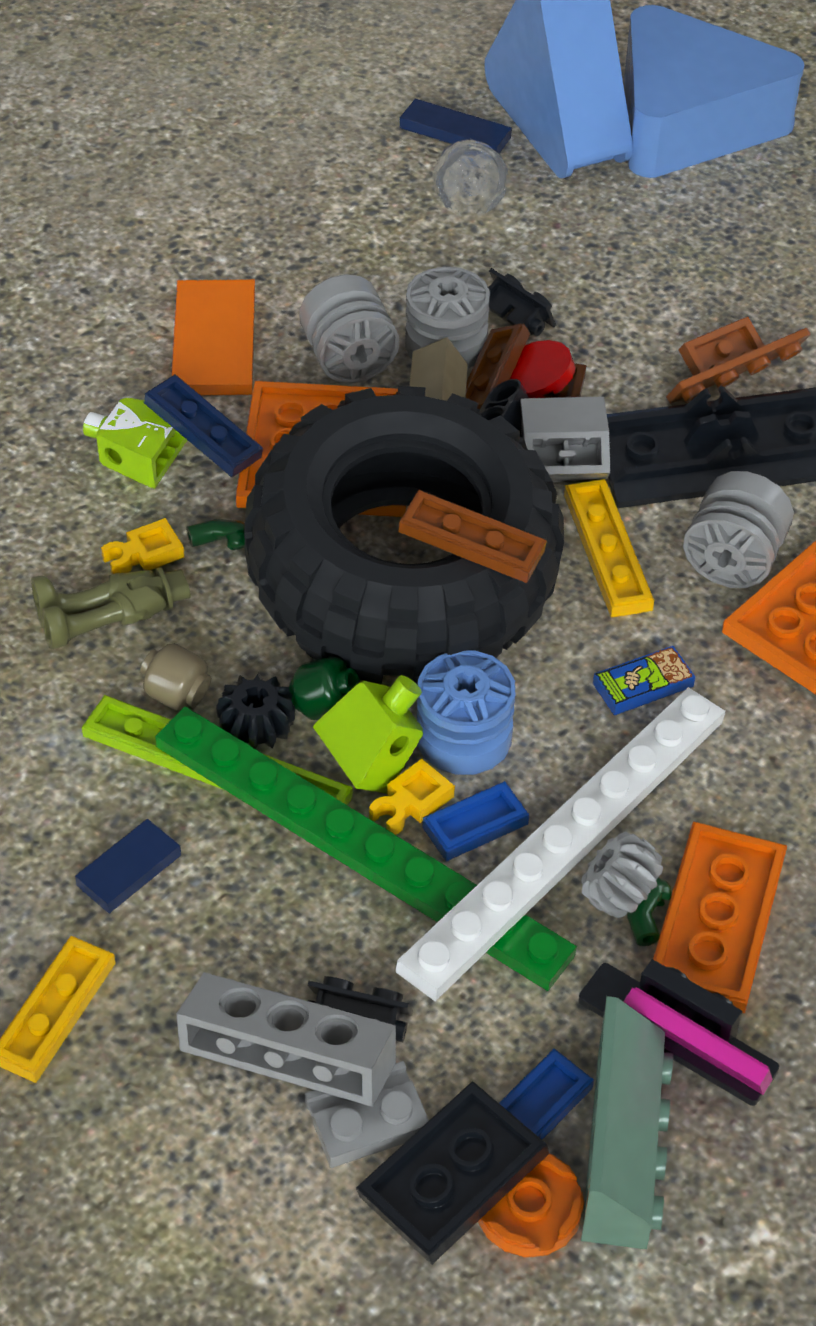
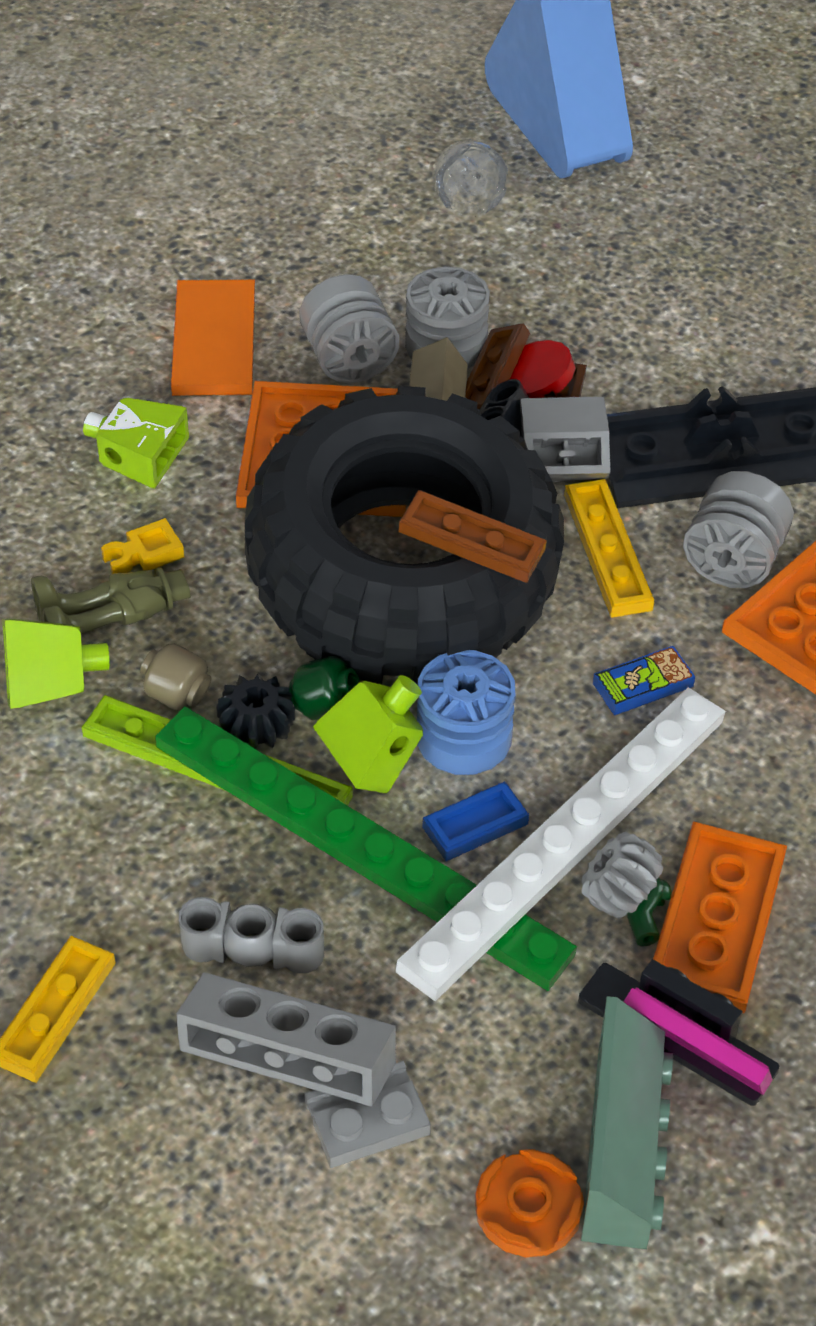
(47, 661): none -> lime torso
(128, 865): dark blue tile -> none
(203, 425): dark blue tile -> none
(217, 530): dark green arm -> none
(229, 929): none -> light grey piece
(381, 1005): black hinge -> none
(414, 793): yellow plate -> none
(452, 1172): black tile -> none
(453, 125): dark blue tile -> none
(528, 308): black hinge -> none
(548, 1093): blue tile -> none
(702, 91): medium blue brick -> none
(726, 353): dark orange bracket -> none

